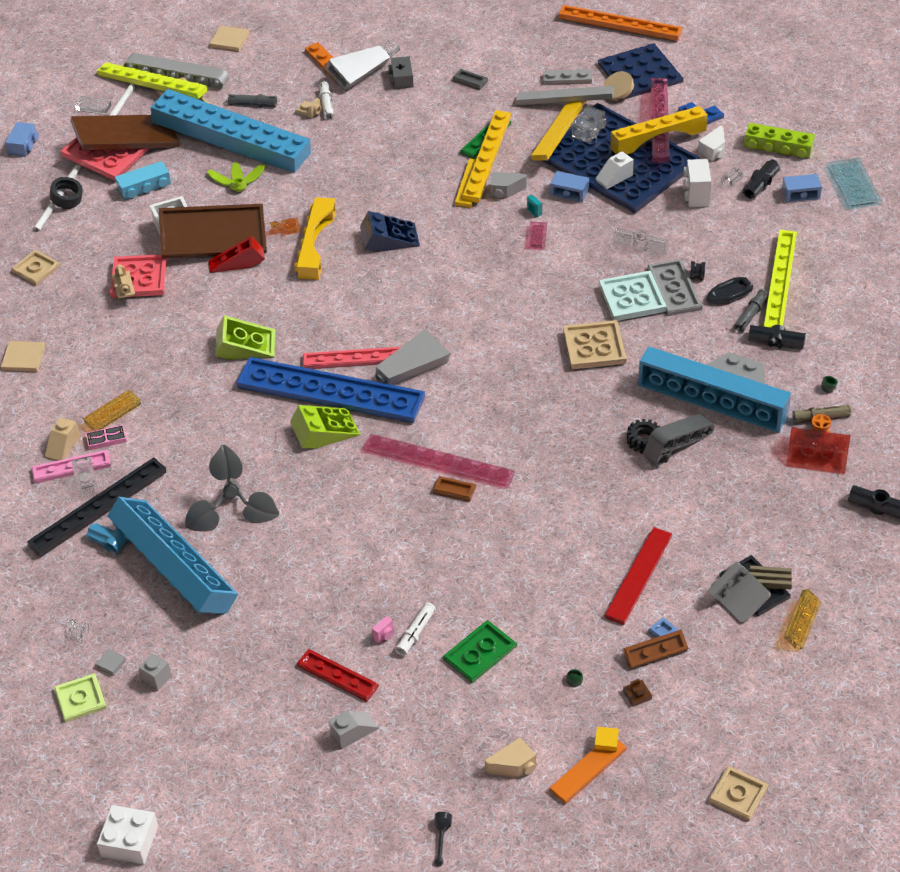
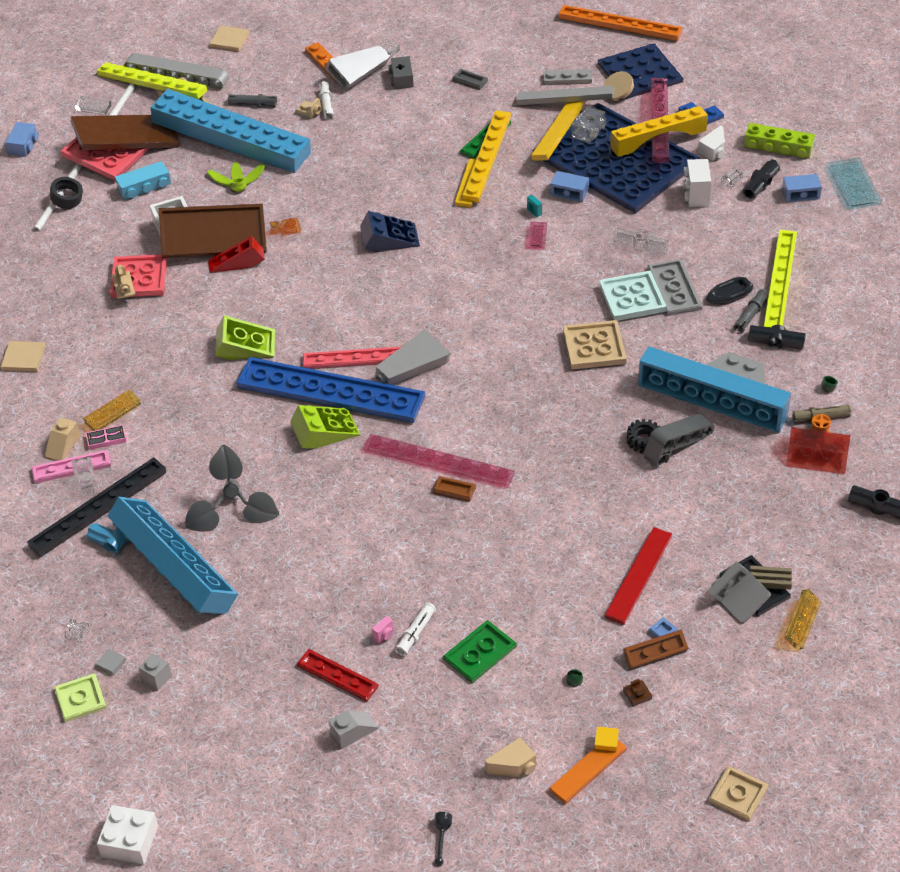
(35, 267): tan tile -> none
(309, 261): yellow arch -> none
(507, 184): light grey slope -> none
(615, 170): white slope -> none
(697, 270): black wheel -> none

